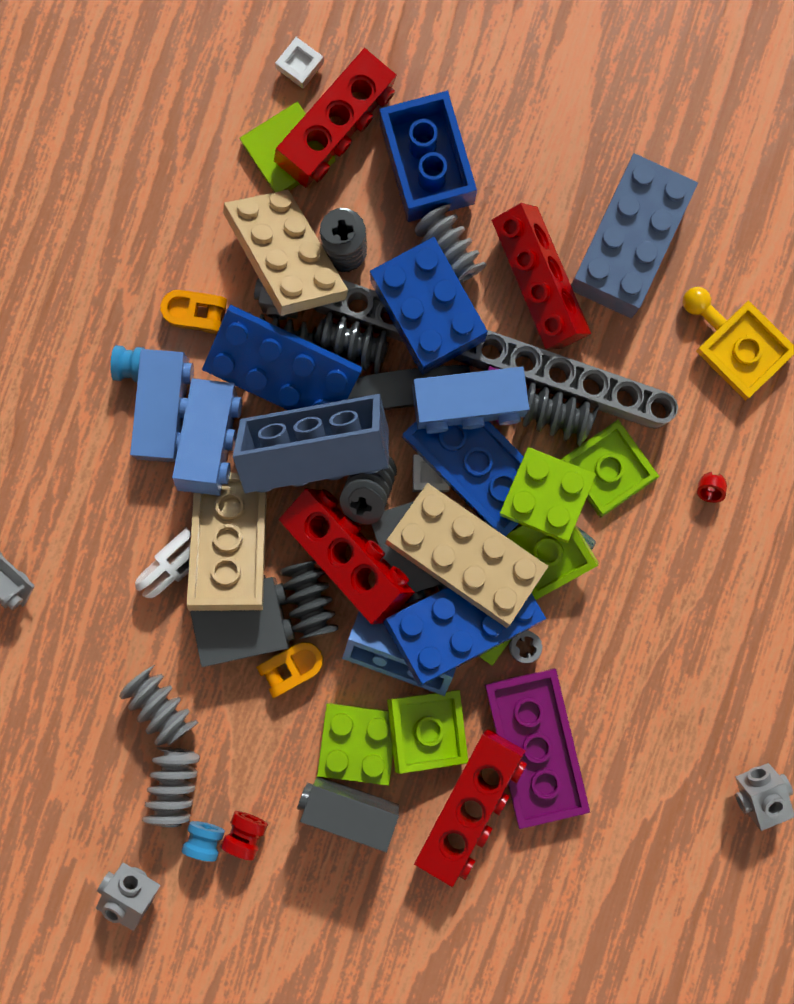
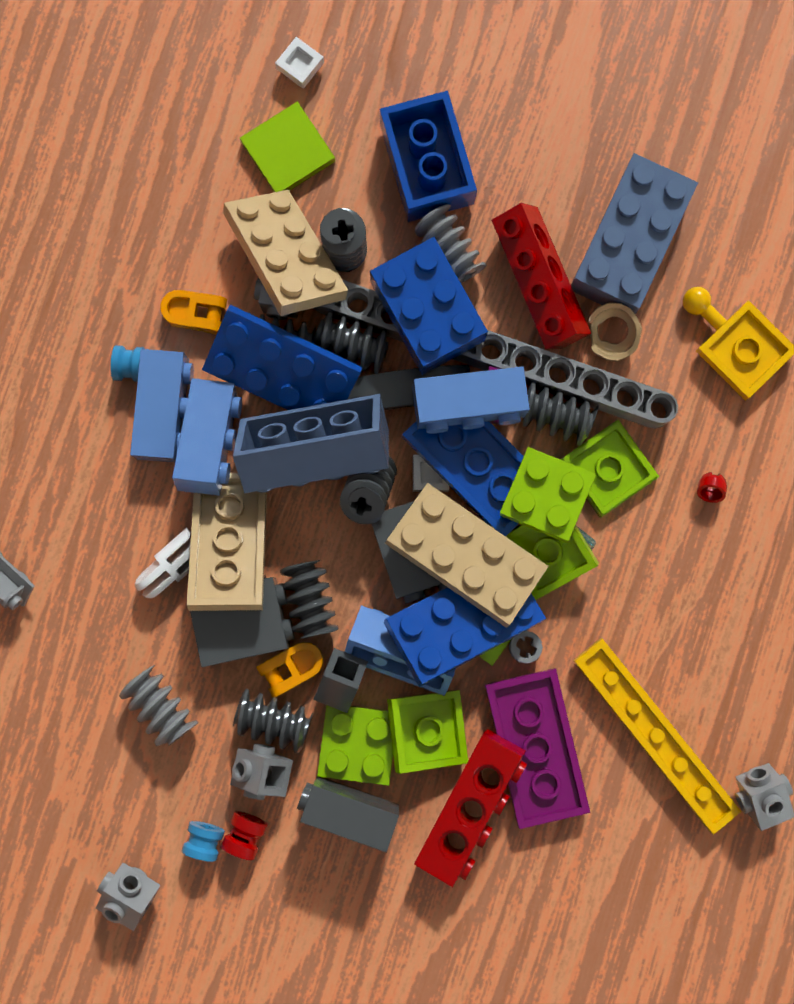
(172, 787): light grey piece -> none
(261, 772): none -> light grey brick
(272, 721): none -> dark grey piece
(305, 523): red brick -> none
(340, 680): none -> dark grey brick
(363, 75): red brick -> none
(611, 351): none -> tan piece
(657, 736): none -> yellow plate

